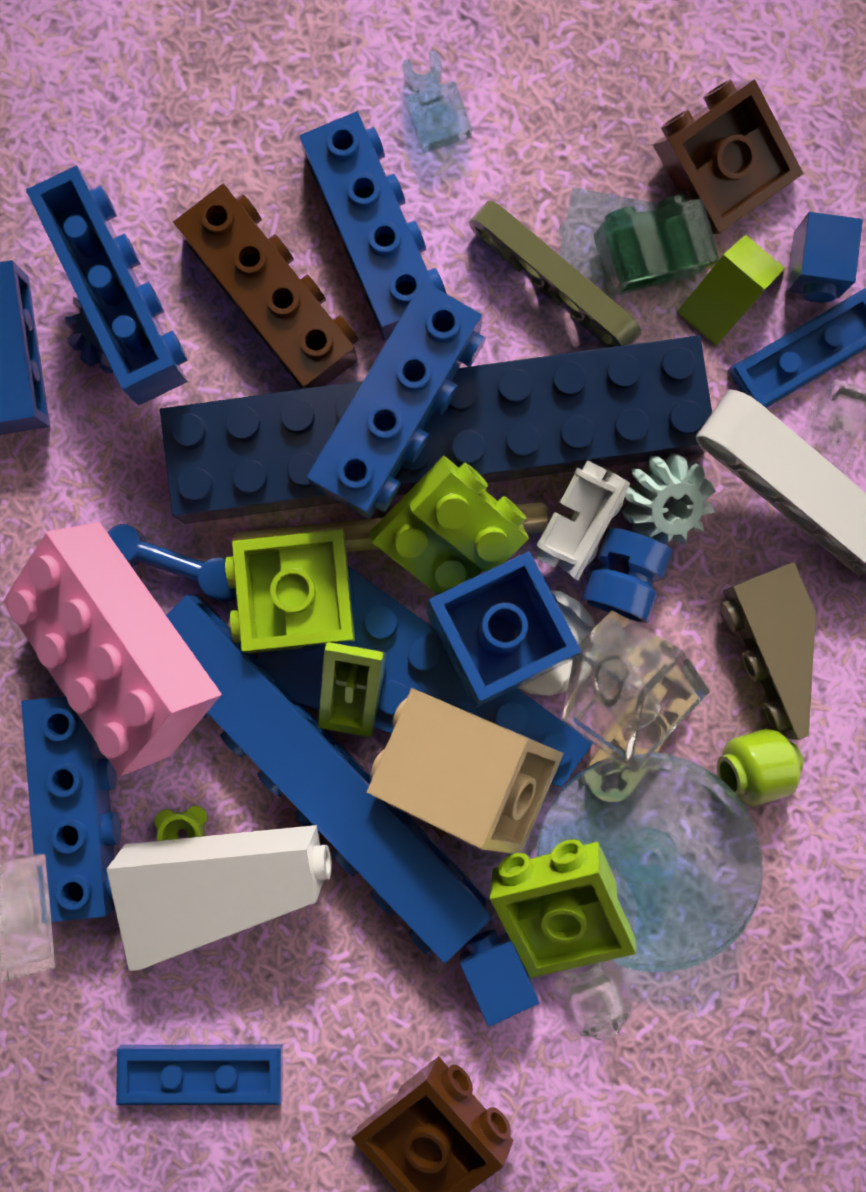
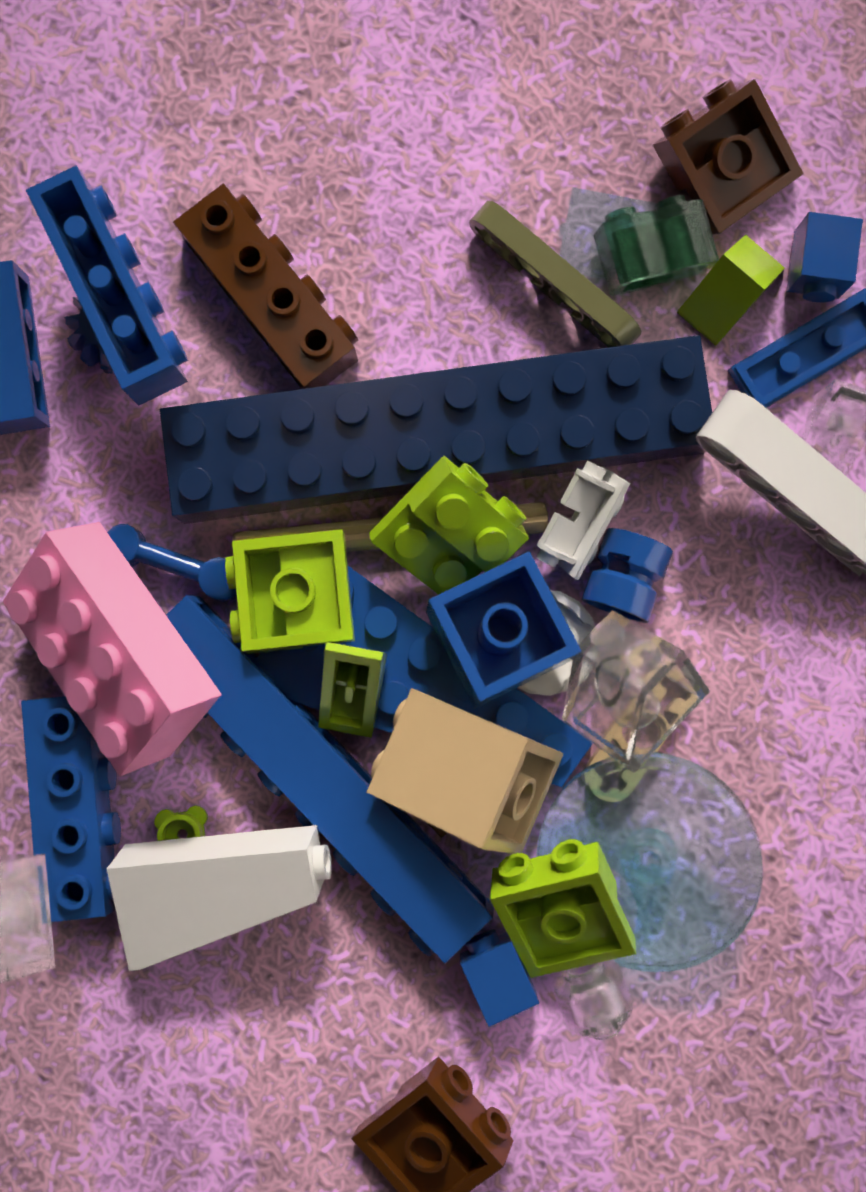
(200, 1074): blue tile -> none
(369, 216): blue brick -> none
(397, 400): blue brick -> none
(435, 108): clear light blue plate -> none
(688, 502): light aqua gear -> none
(761, 767): lime head -> none
(779, 635): dark tan slope -> none

